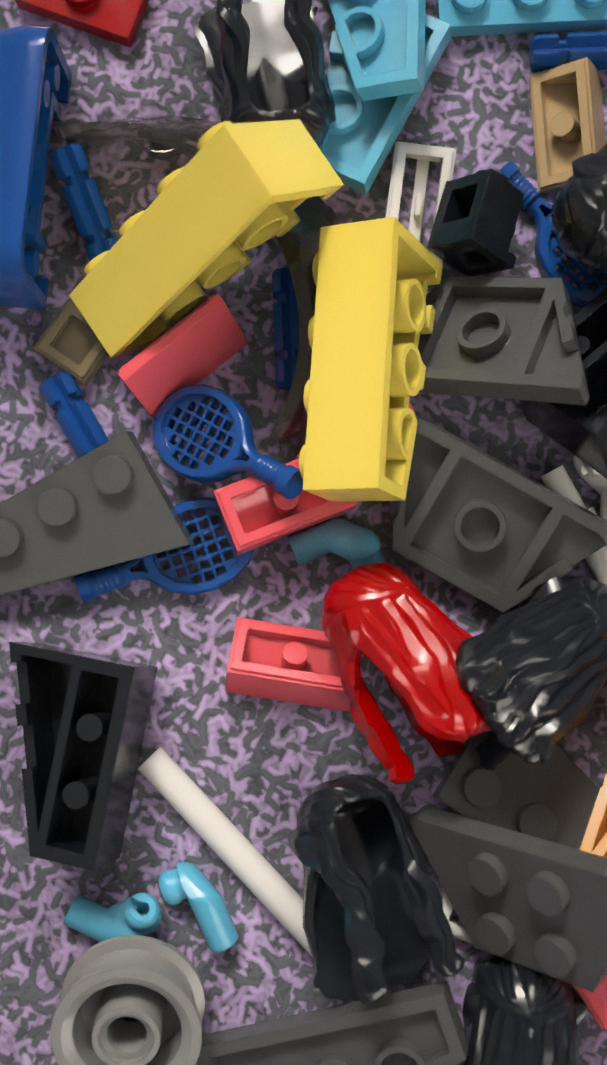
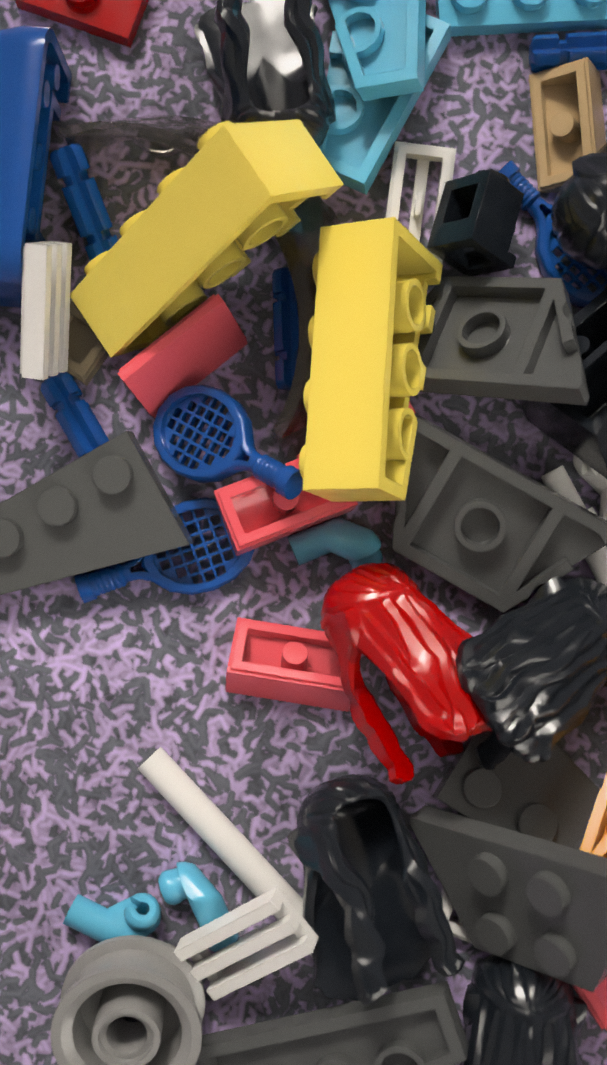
(45, 309): none -> white tile
(82, 749): black wedge -> none
(263, 944): none -> white tile

